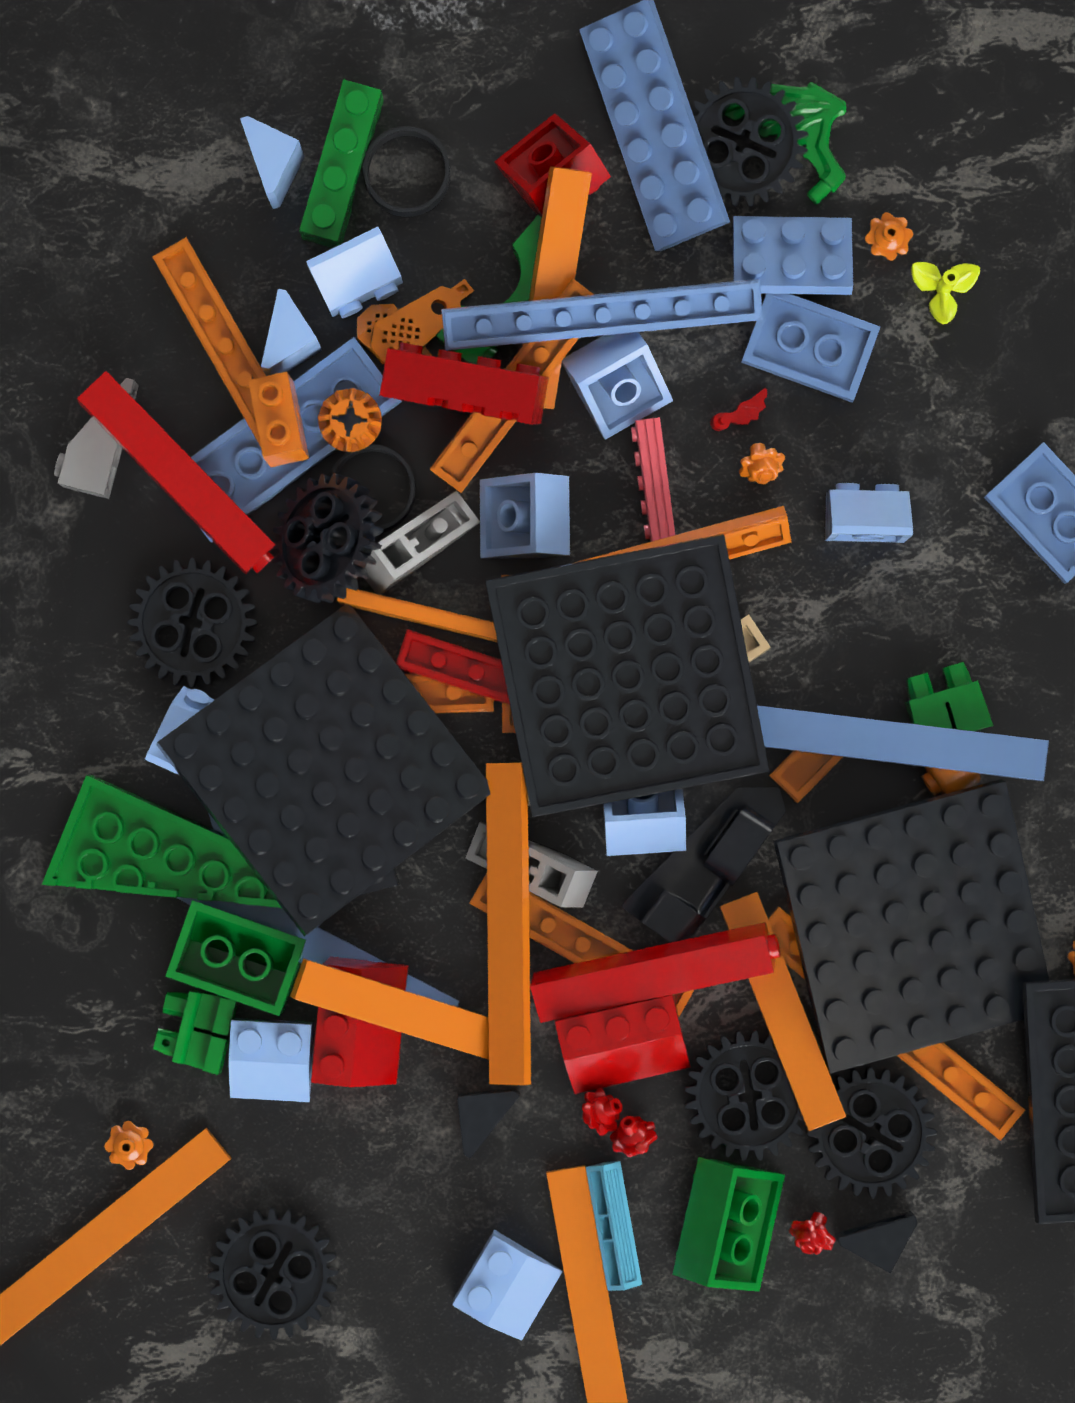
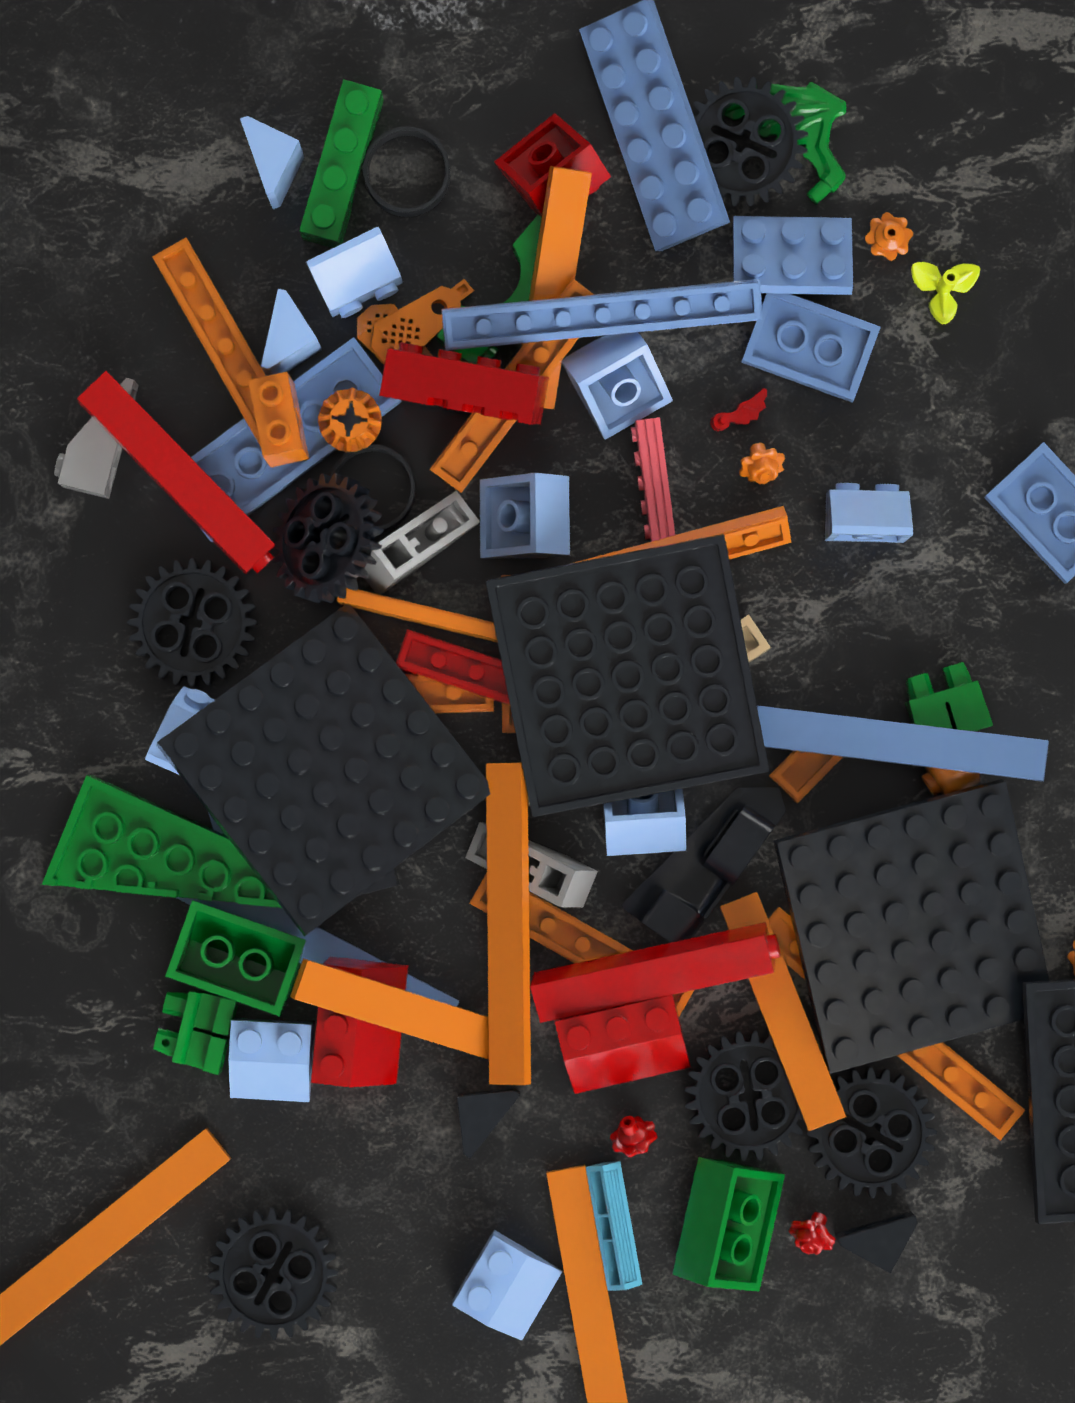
(129, 1145): orange plant -> none
(601, 1111): red plant -> none

